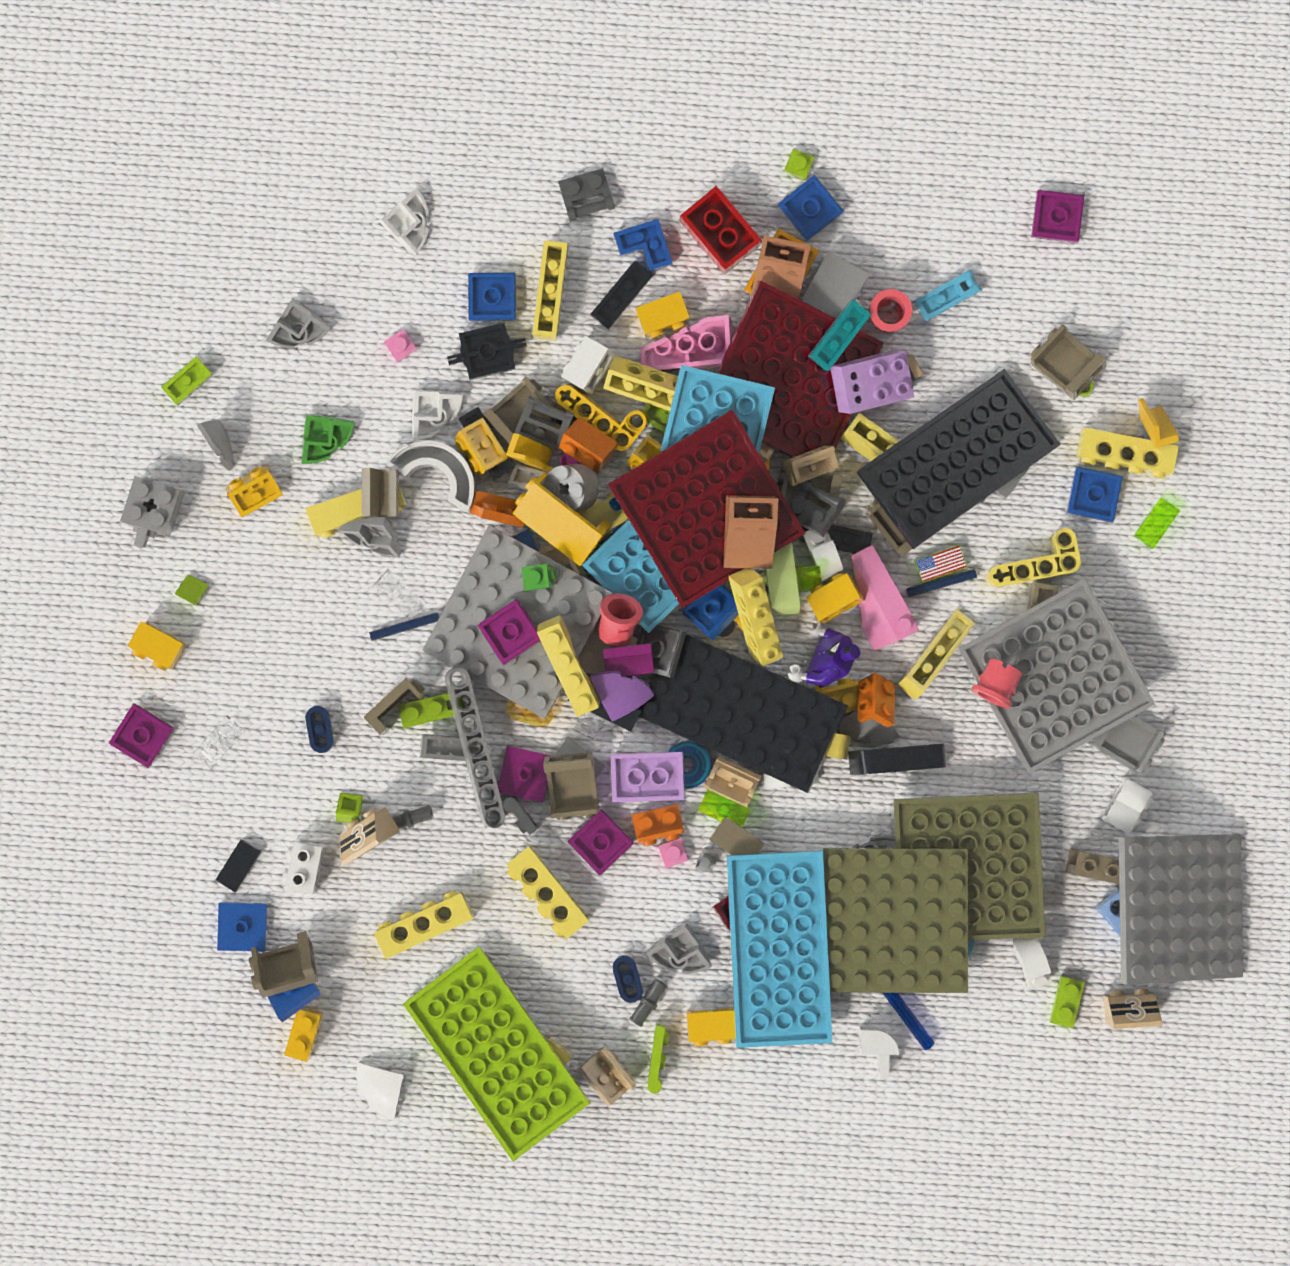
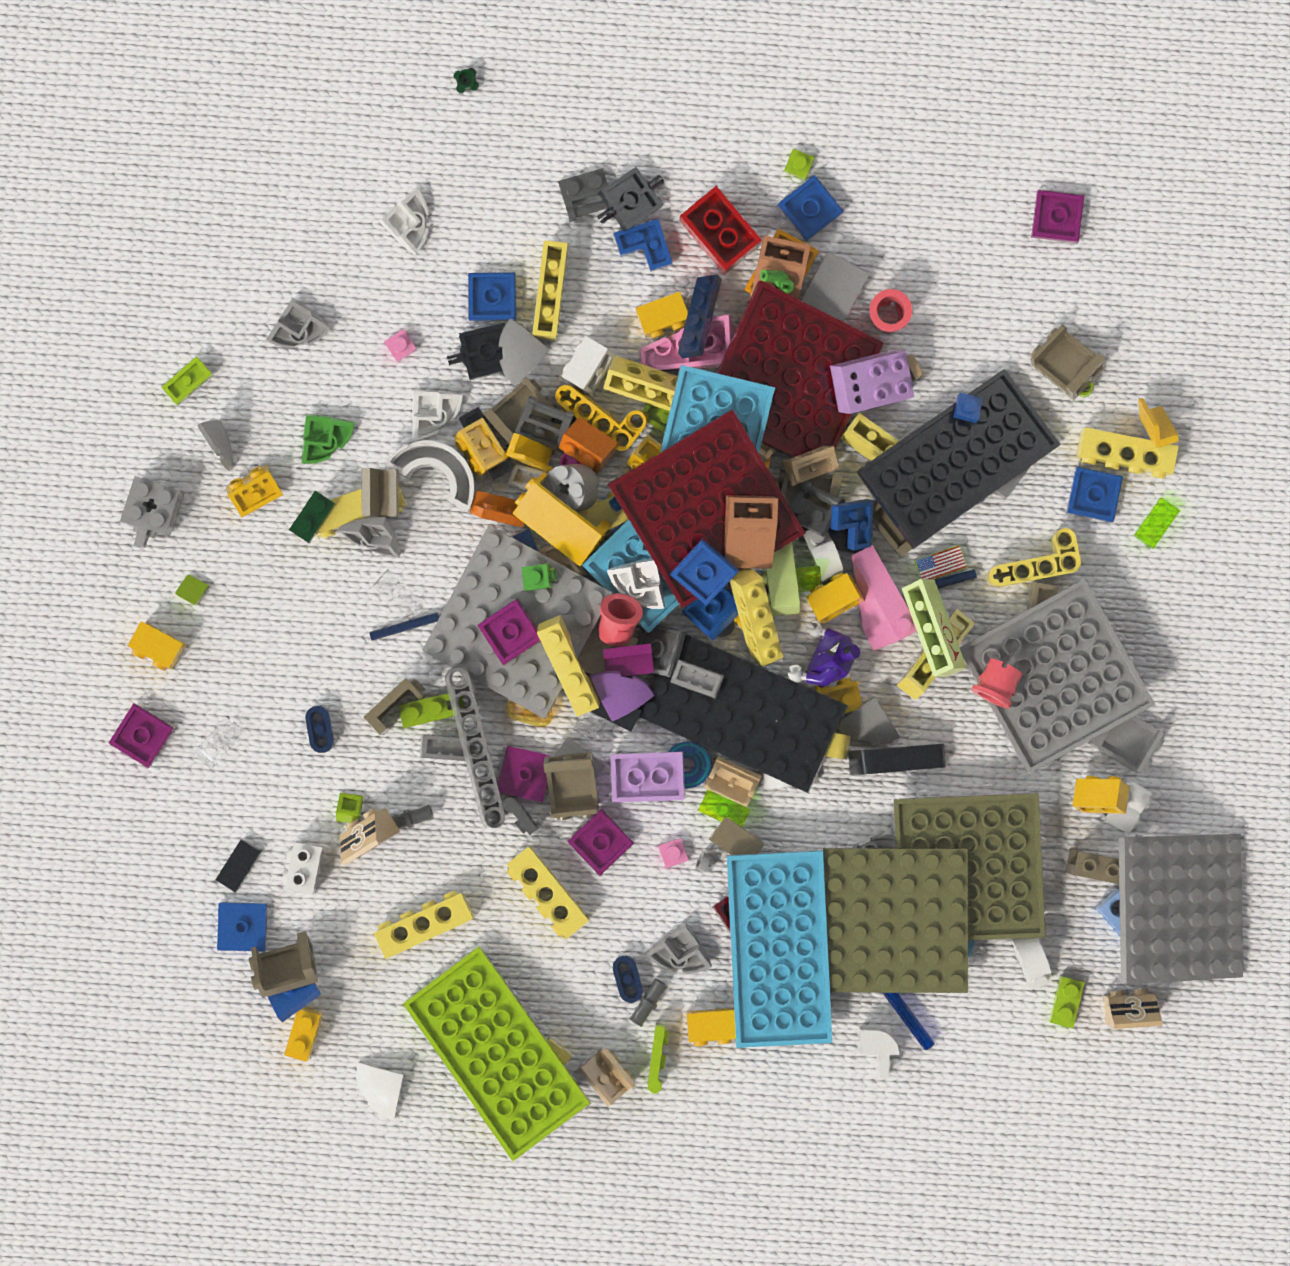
(312, 517): none -> dark green plate
(468, 74): none -> dark green plate
(519, 351): none -> light grey brick
(621, 295): black tile -> none
(630, 199): none -> black plate
(640, 581): none -> white brick
(658, 824): orange bracket -> none
(697, 679): none -> light grey plate
(699, 316): none -> dark blue plate
(704, 572): none -> blue plate
(778, 278): none -> bright green arm
(839, 335): teal plate -> none
(857, 518): none -> blue plate
(876, 700): orange bracket -> none
(934, 628): none -> yellowish green brick
(947, 296): medium azure plate -> none
(968, 407): none -> blue plate
(1101, 795): none -> yellow brick

